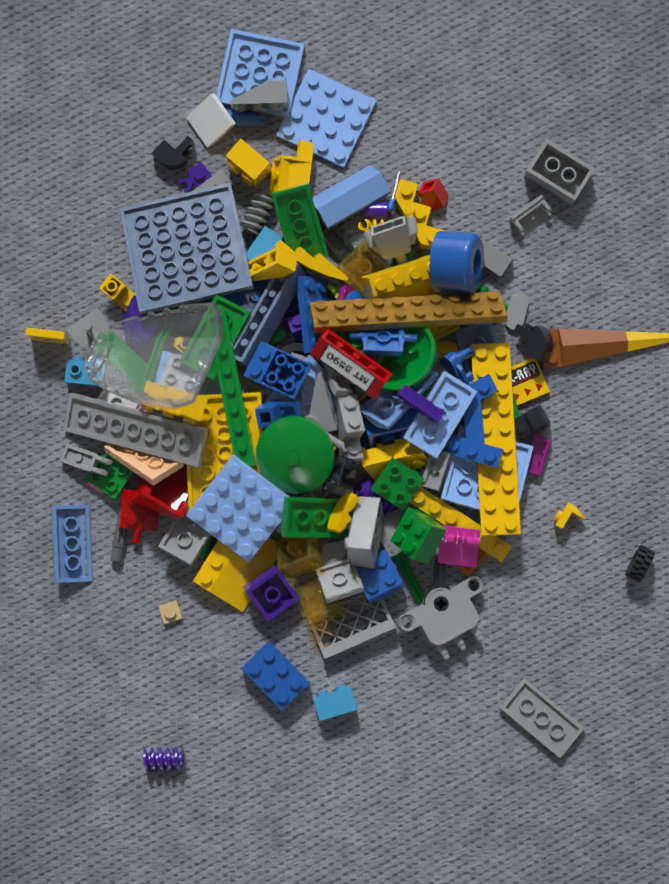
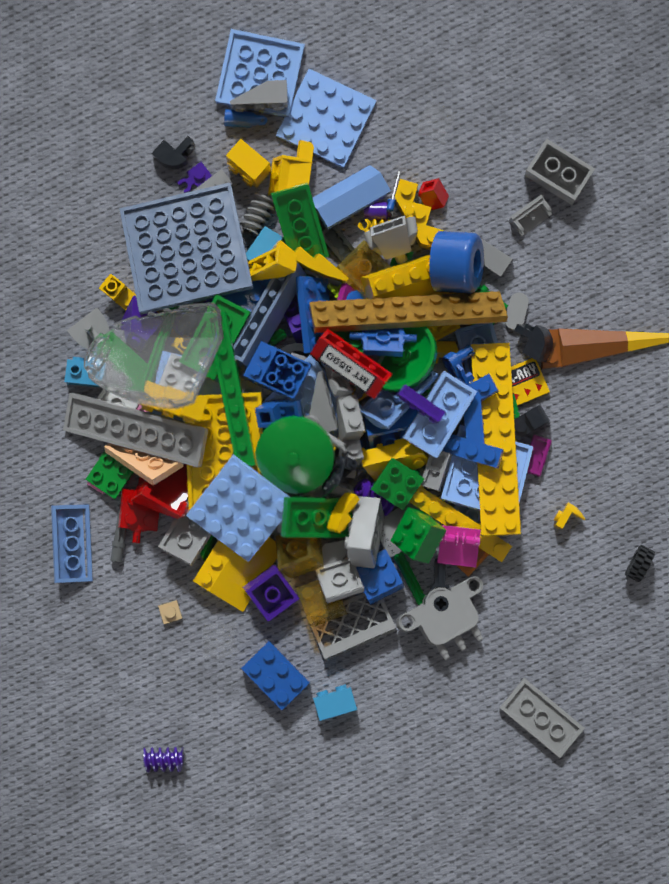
(47, 336): yellow tile -> none
(84, 459): light grey hinge -> none
(210, 120): white tile -> none

